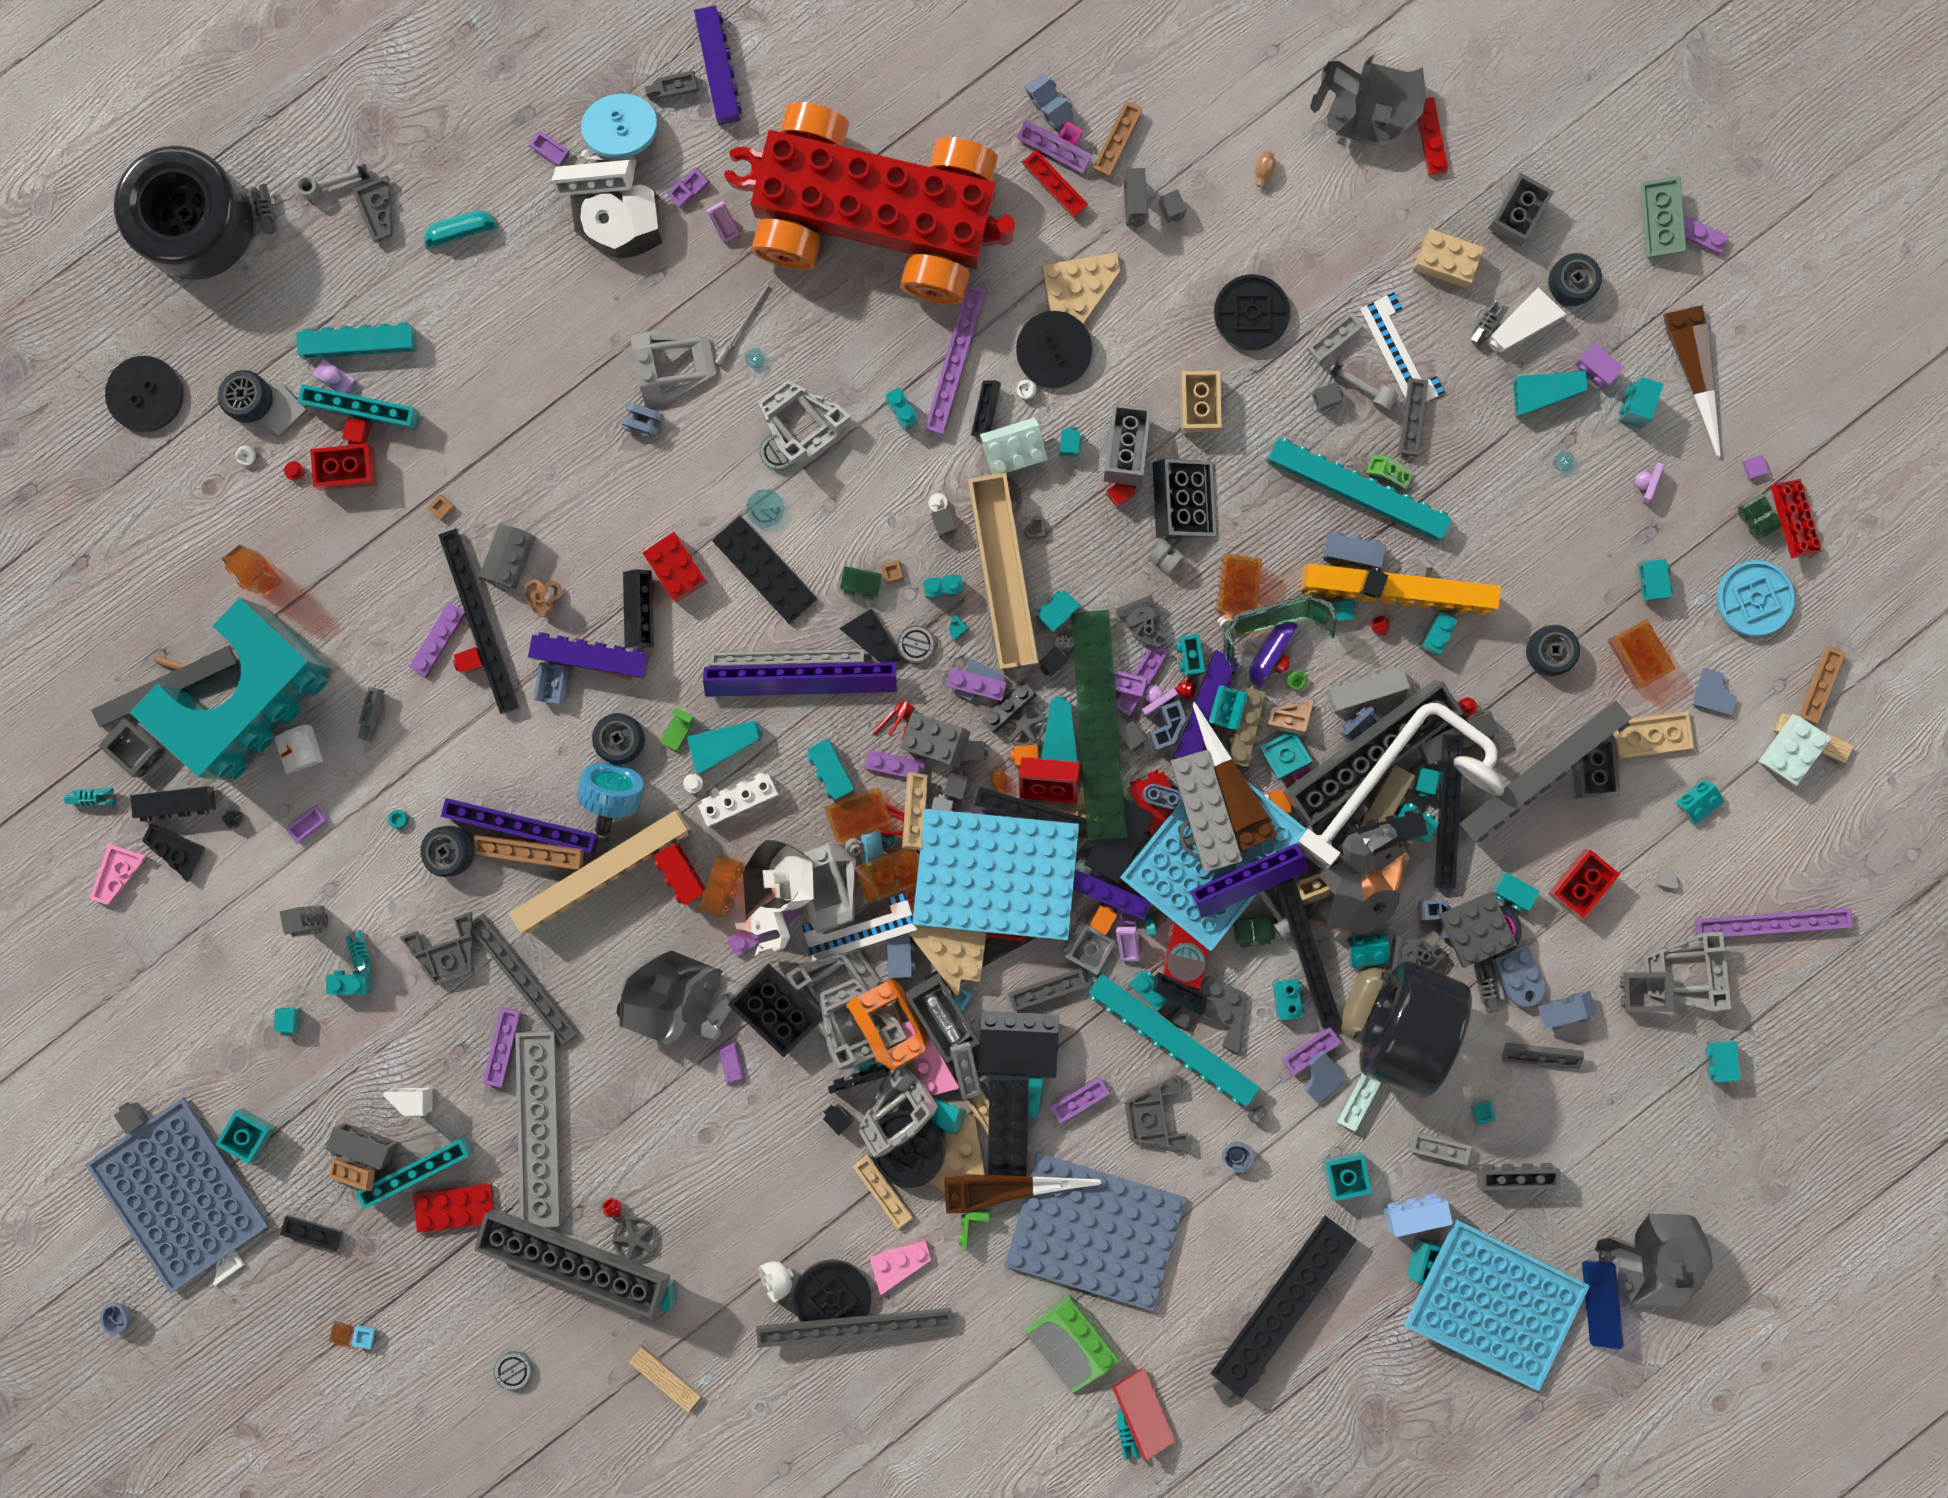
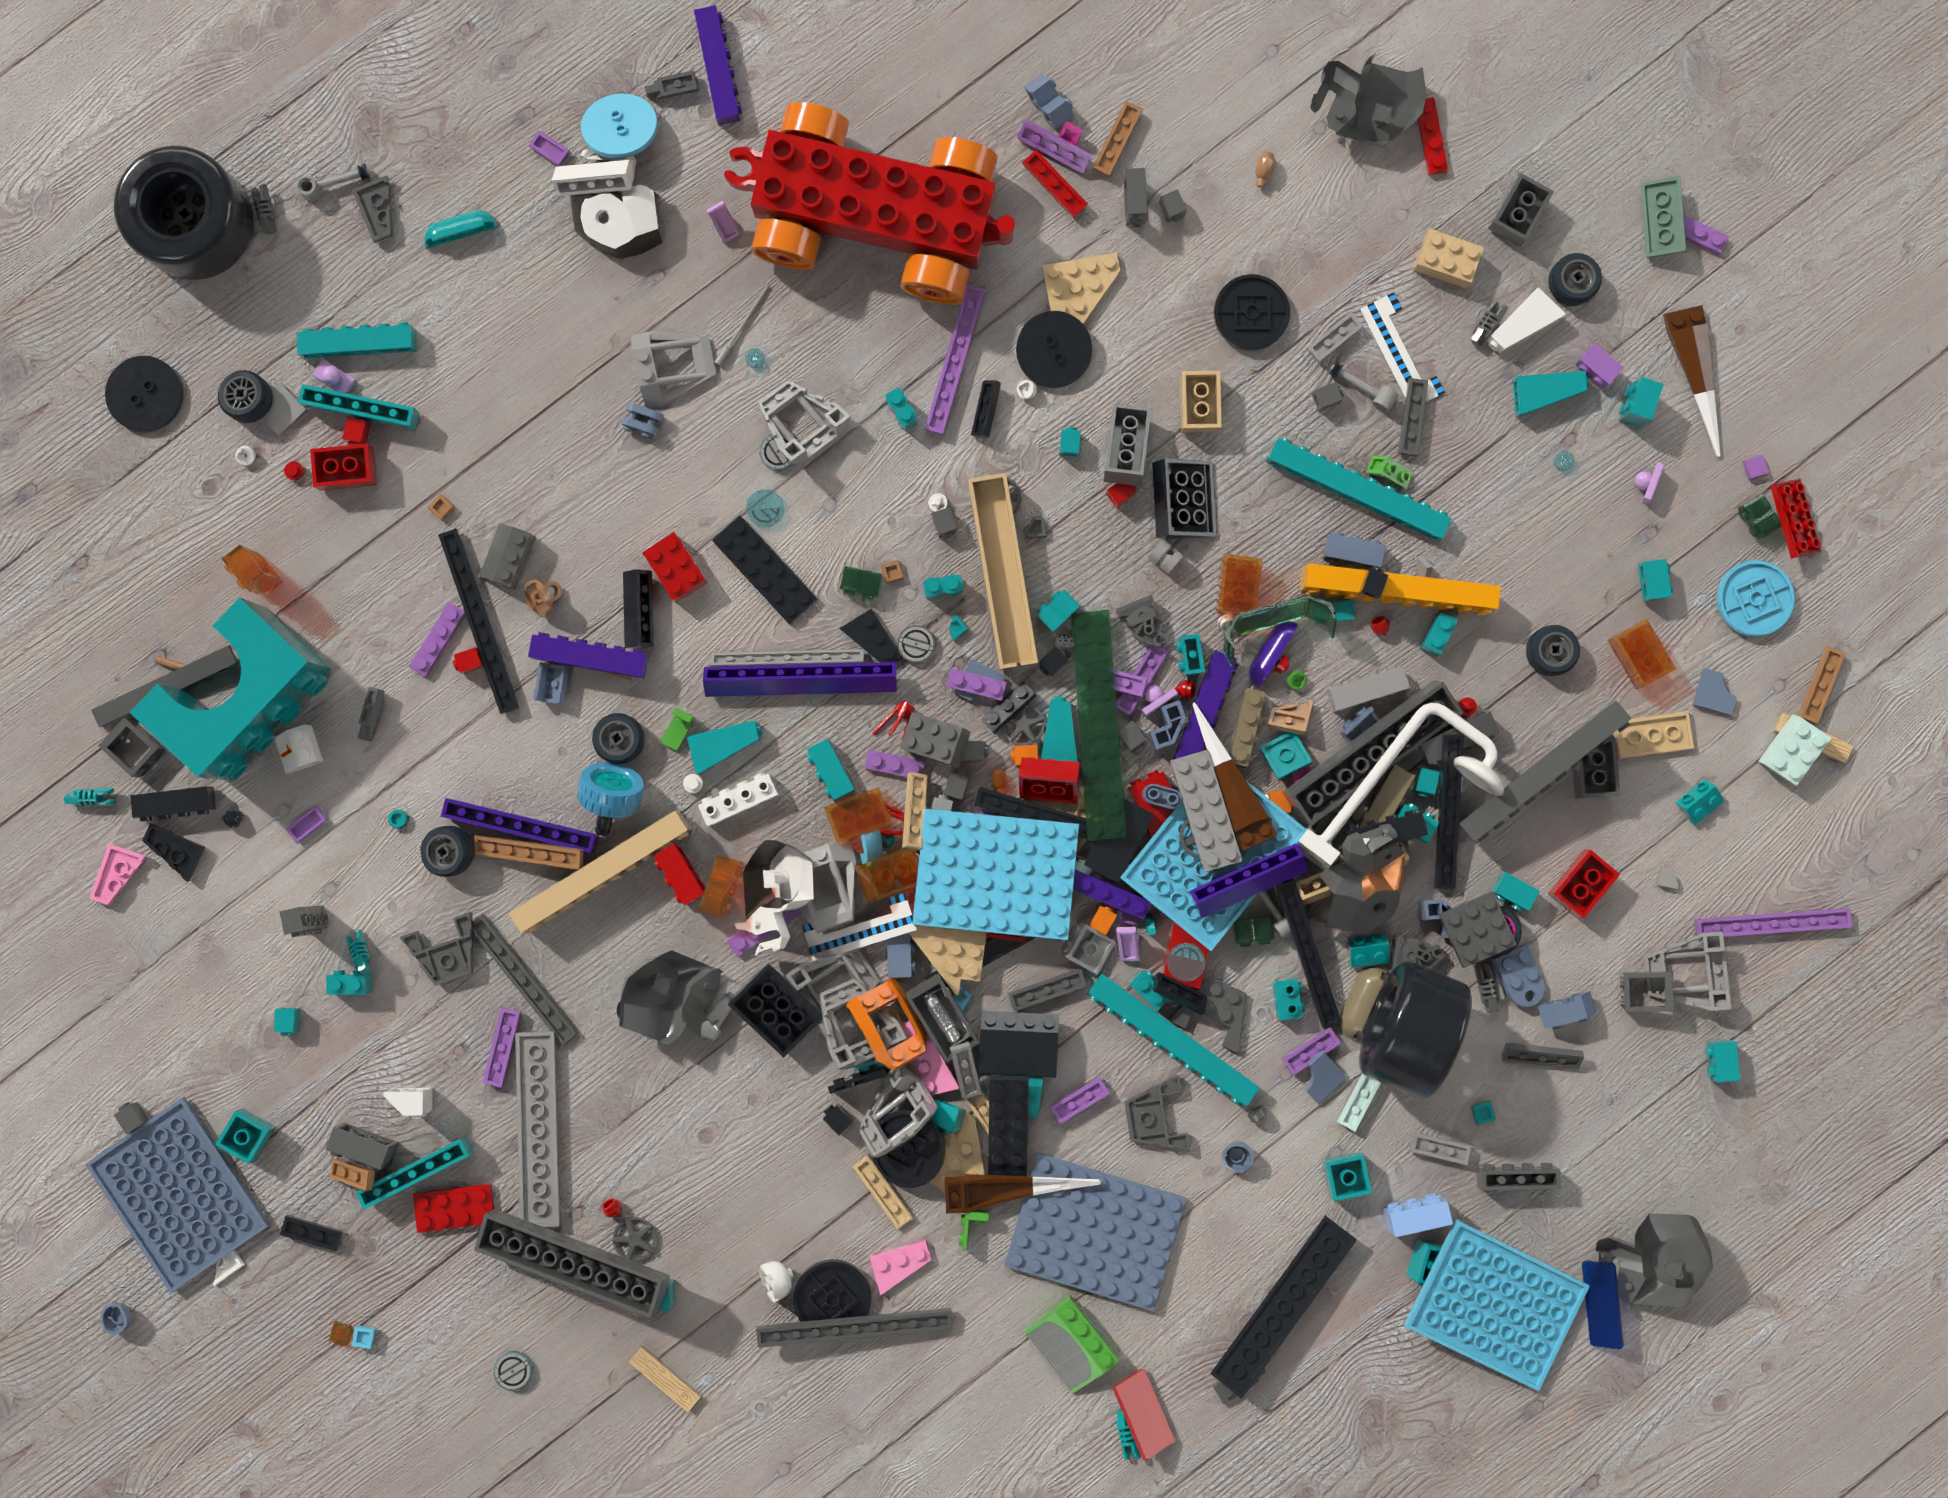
(688, 188): medium lavender slope -> none
(731, 1063): medium lavender tile -> none
(853, 846): light grey plate -> none
(1014, 447): light aqua brick -> none
(1228, 707): teal bracket -> none

